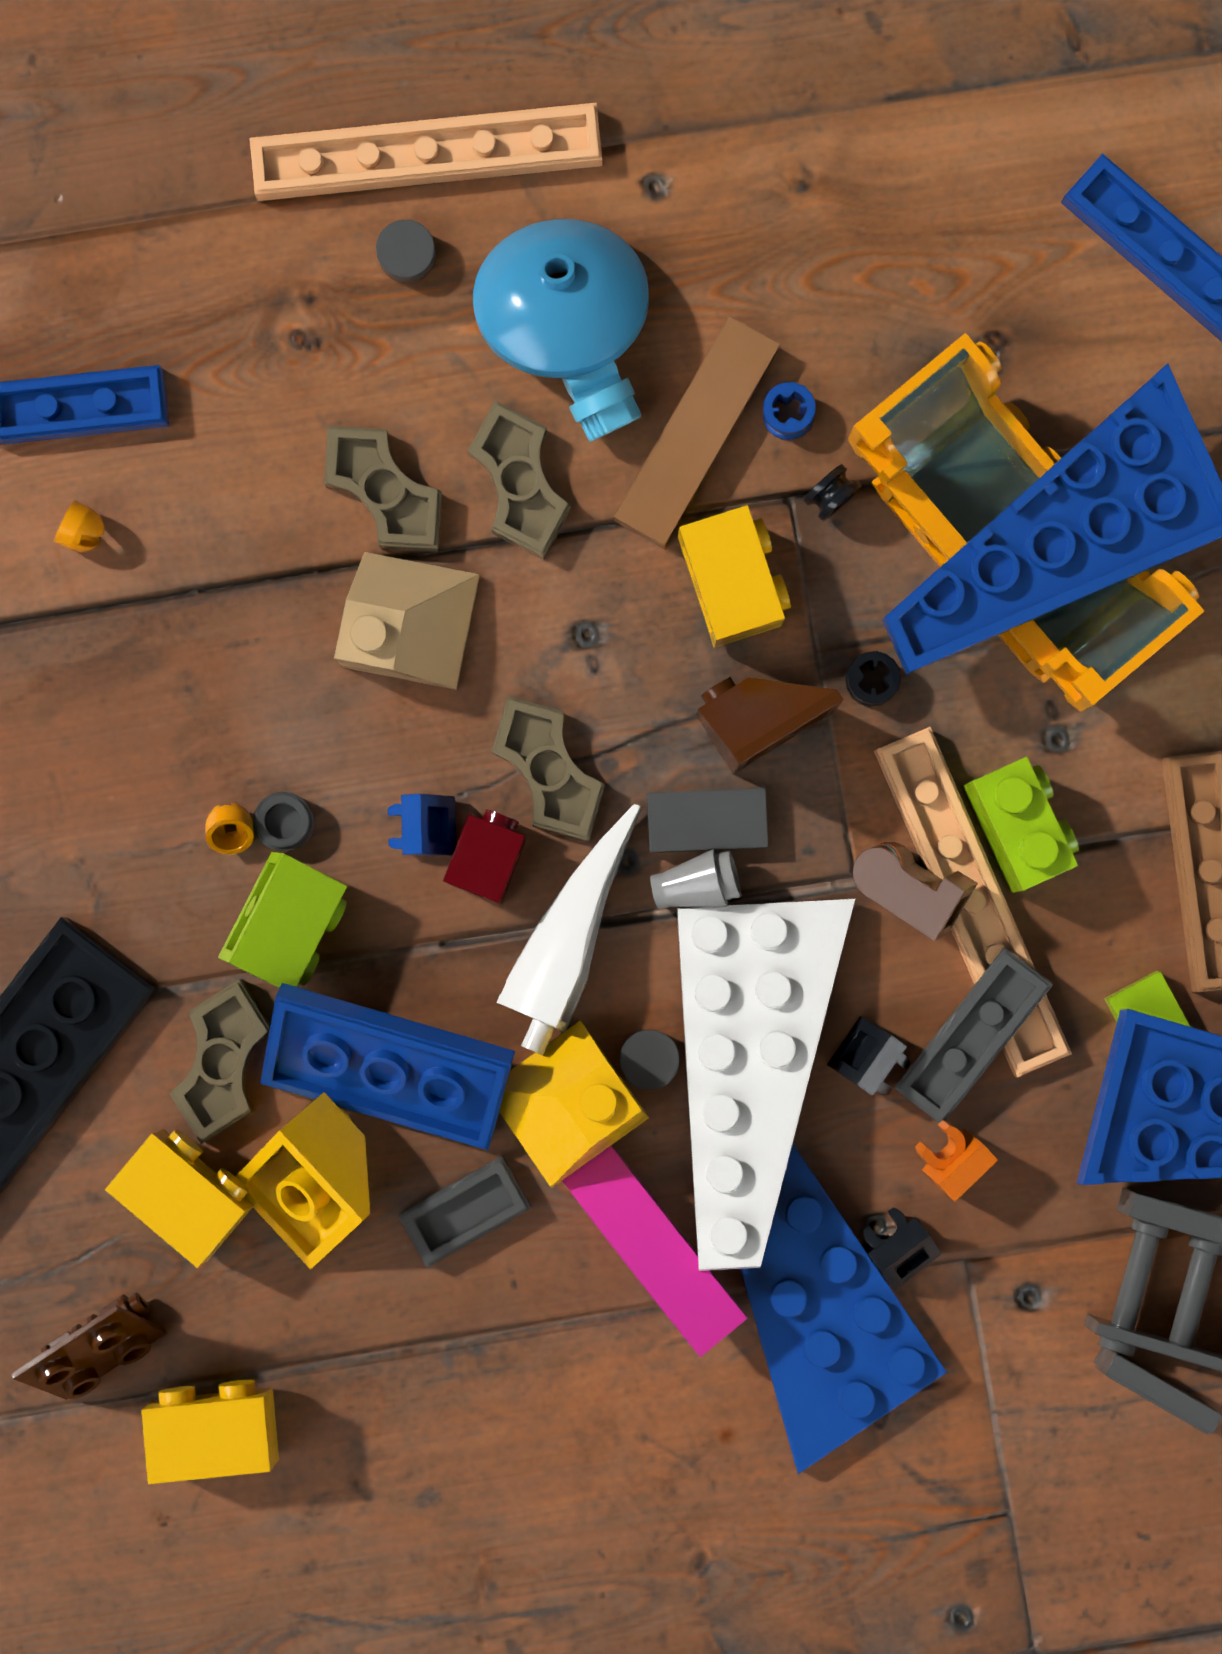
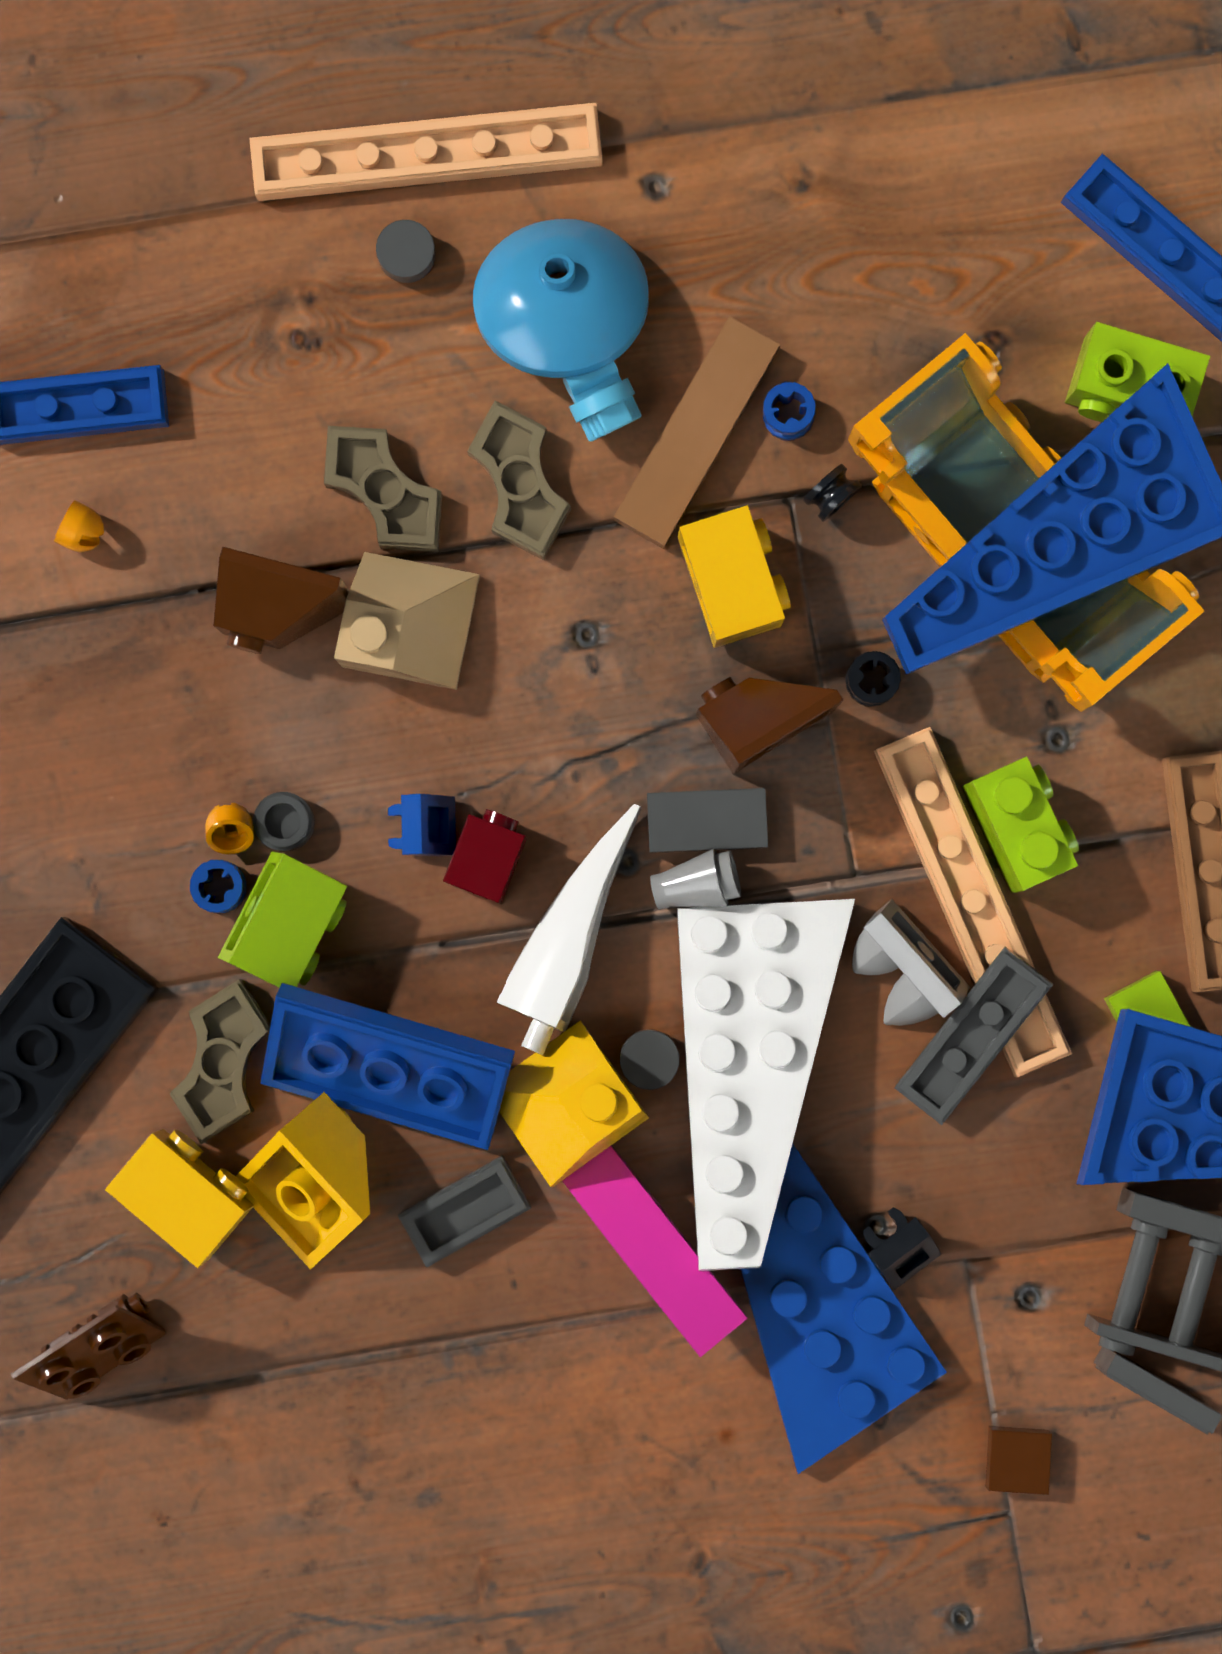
(204, 875): none -> blue bush
(210, 1433): yellow brick -> none
(272, 600): none -> reddish brown slope
(562, 794): dark tan tile -> none
(868, 1057): black tile -> none
(910, 891): leg -> none
(928, 979): none -> light grey tile
(957, 1163): orange tile -> none
(1018, 1460): none -> reddish brown tile
(1120, 362): none -> lime brick

